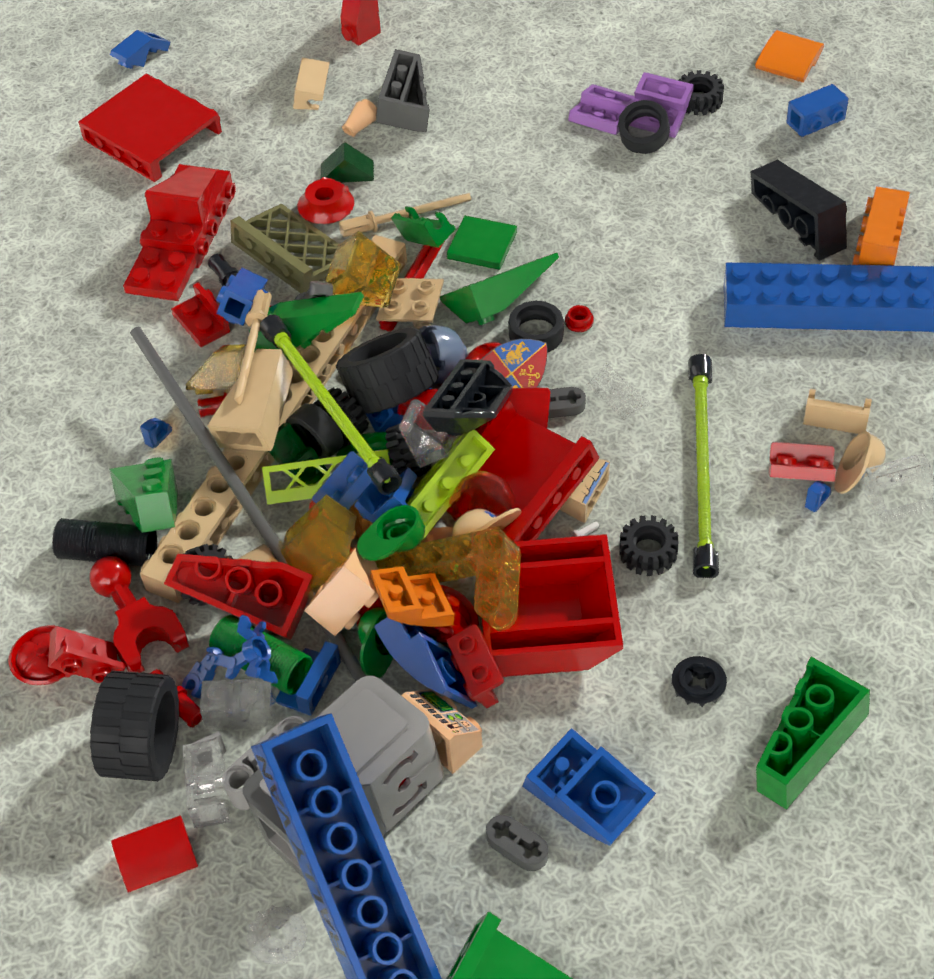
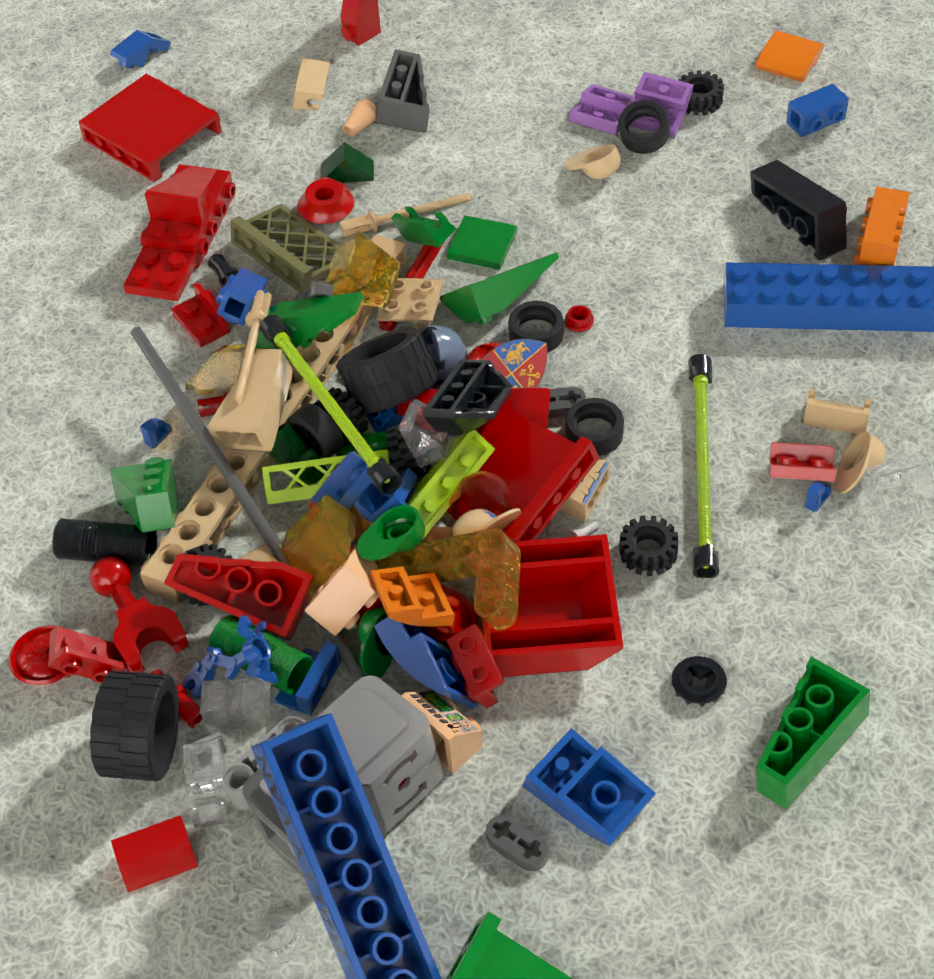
(596, 161): none -> tan cap
(600, 409): none -> black tyre

